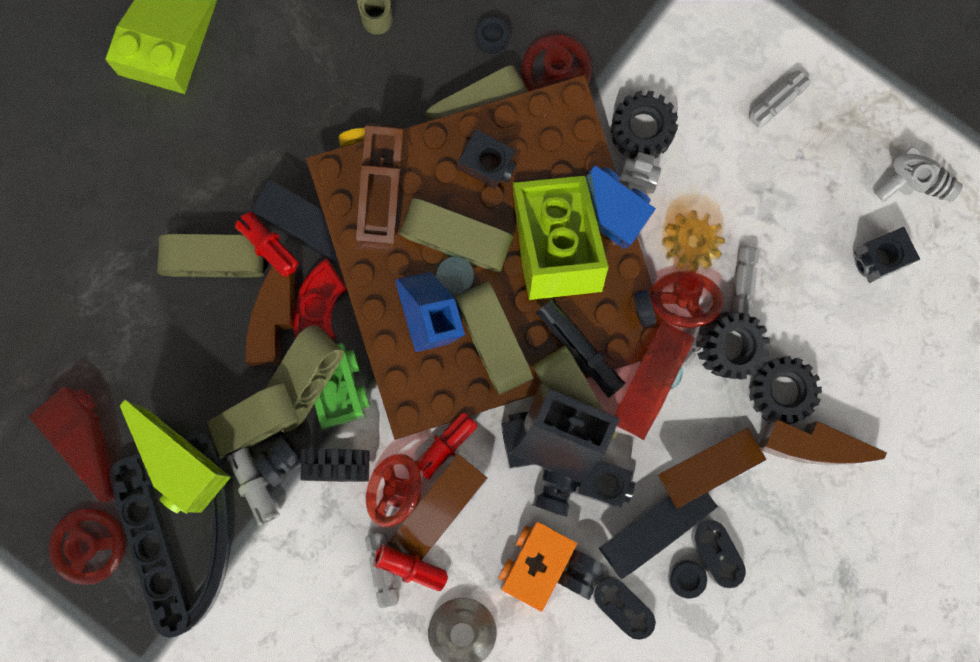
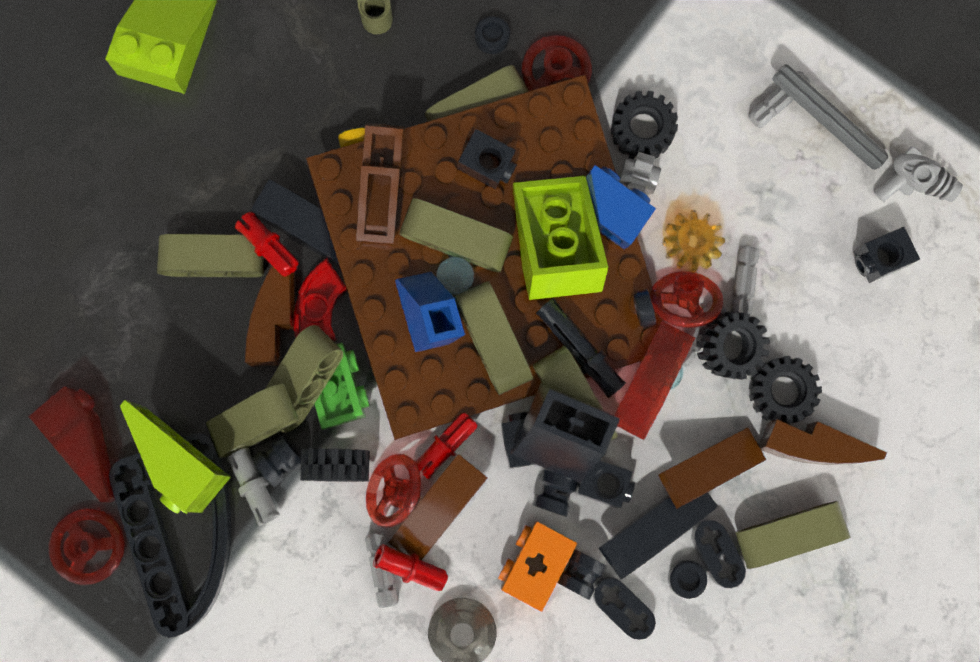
(792, 535): none -> olive beam
(830, 117): none -> dark grey axle

